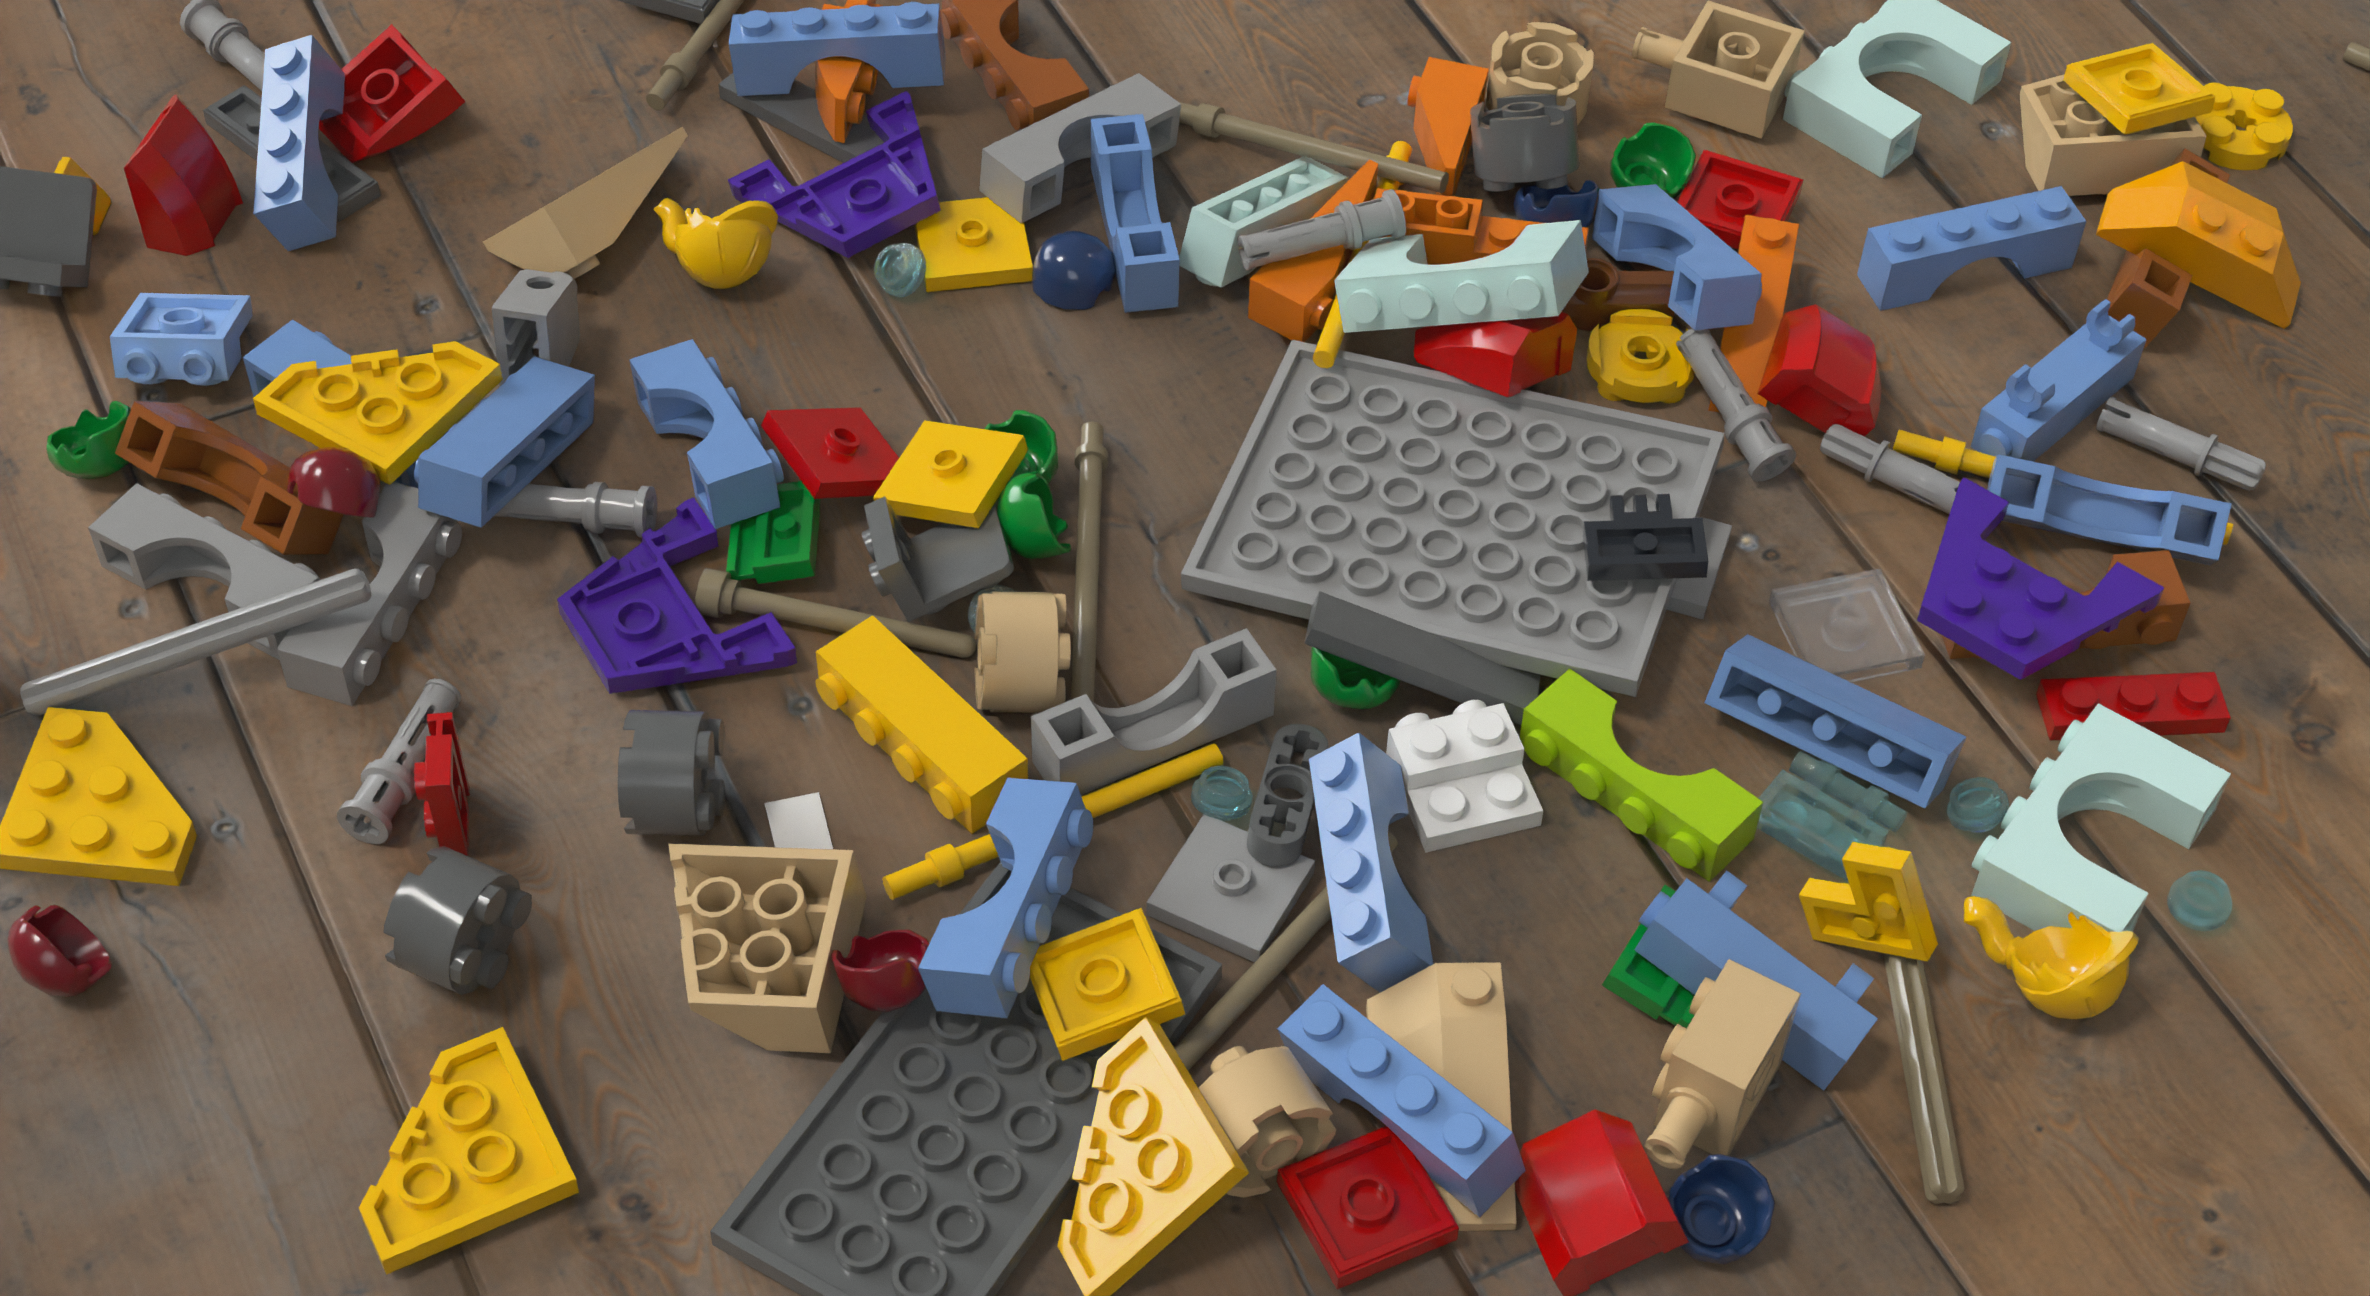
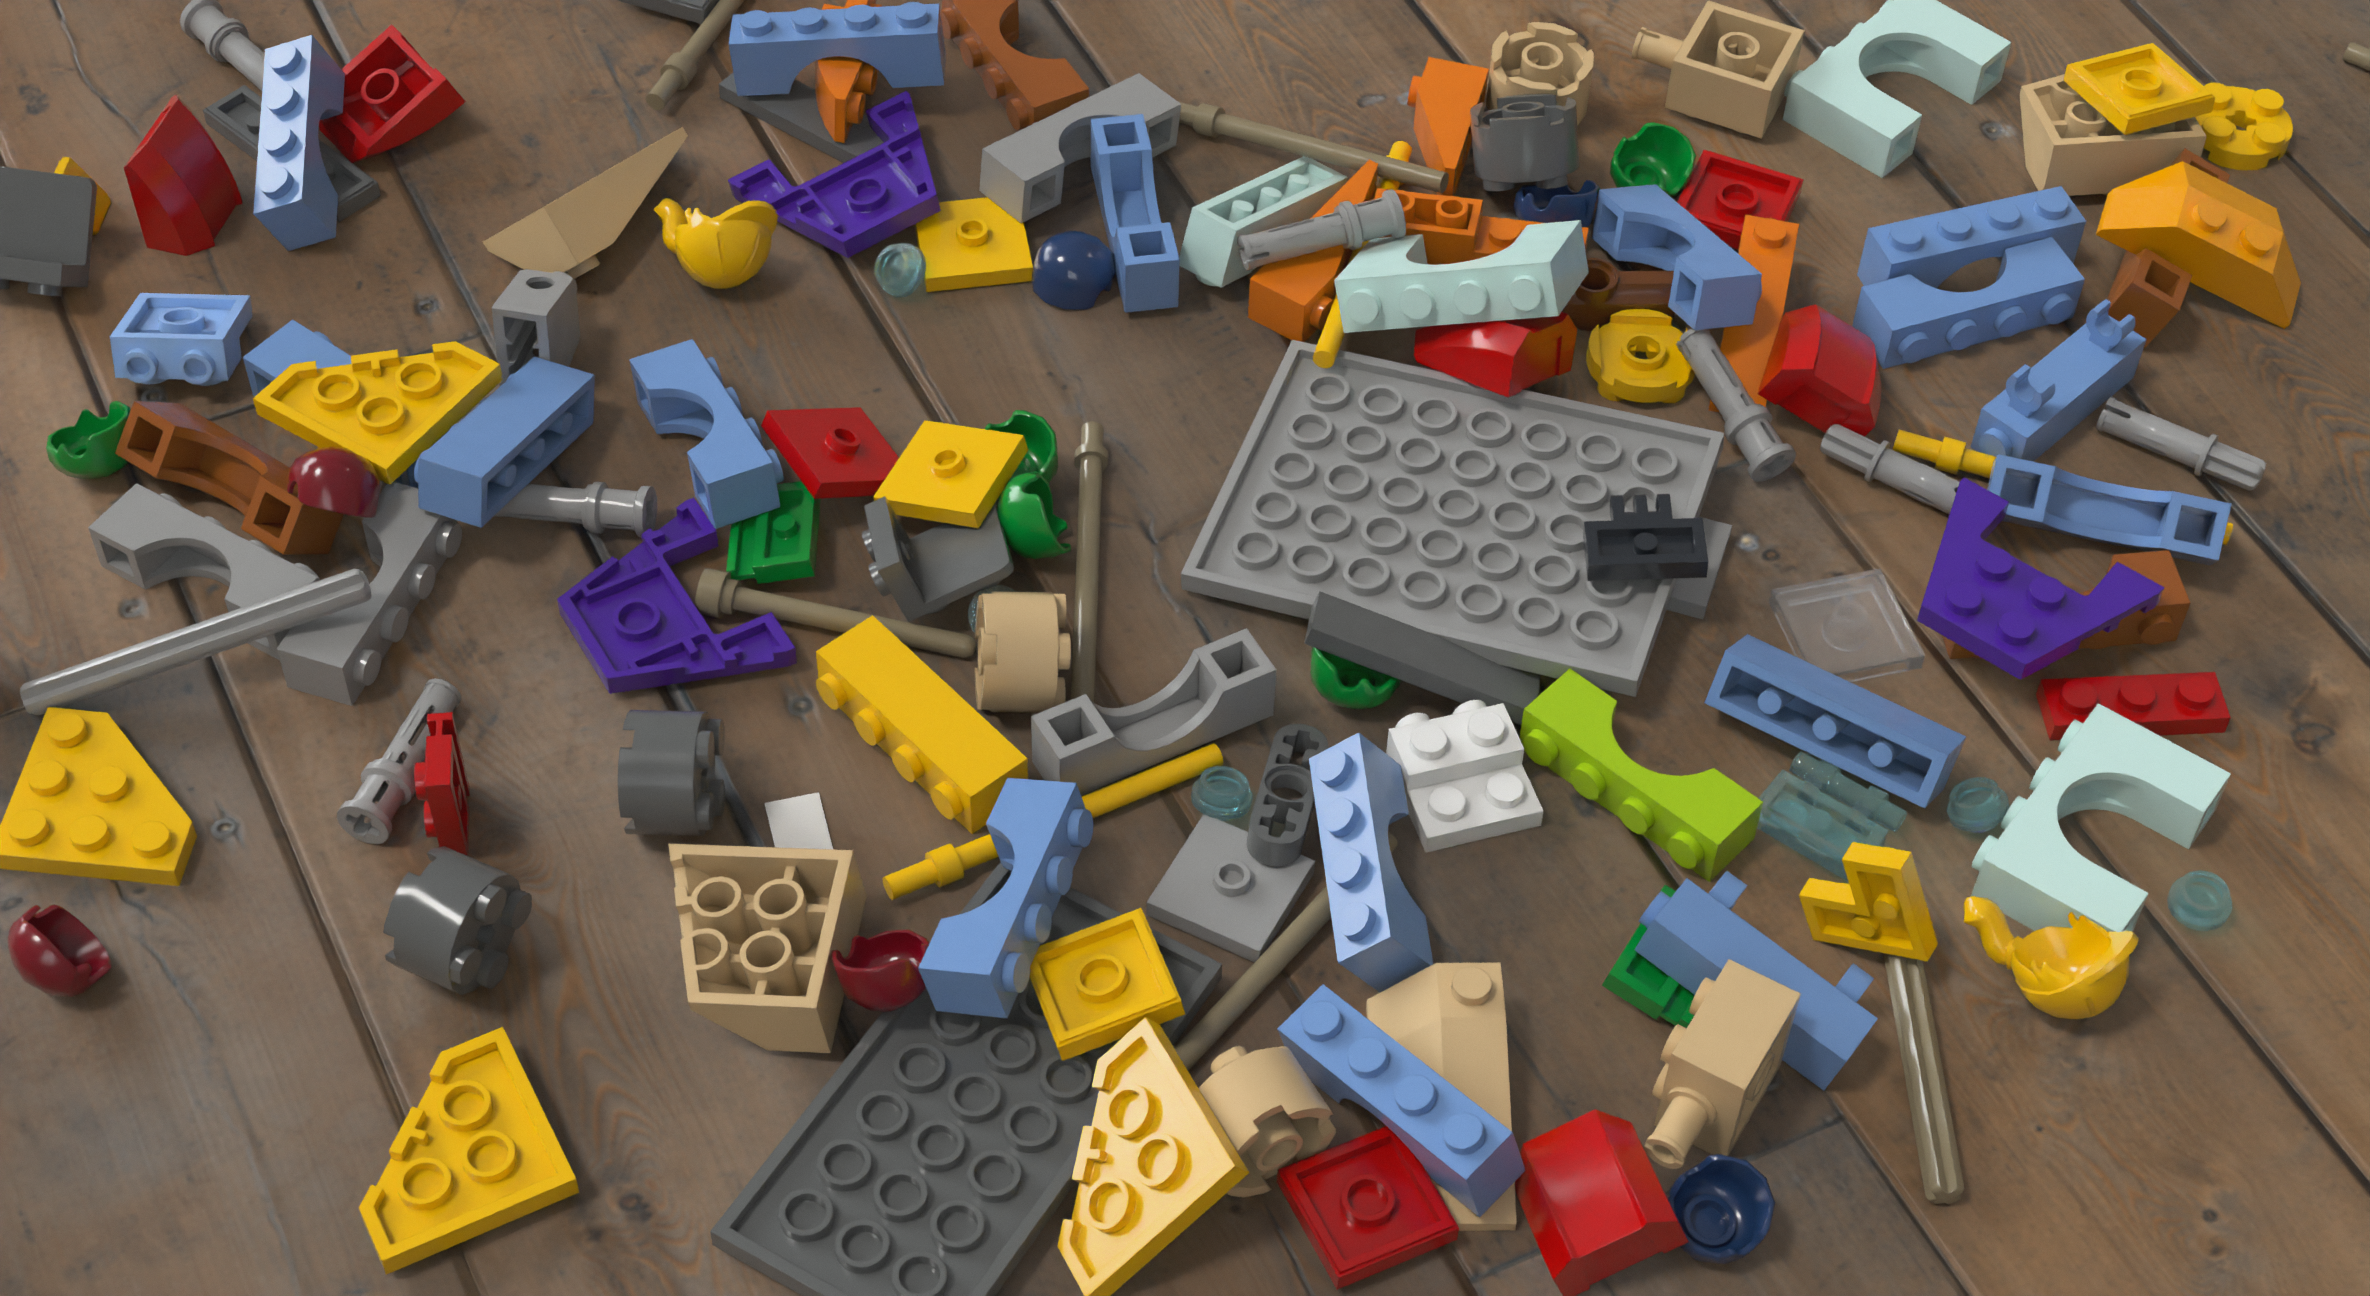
(1918, 321): none -> medium blue arch

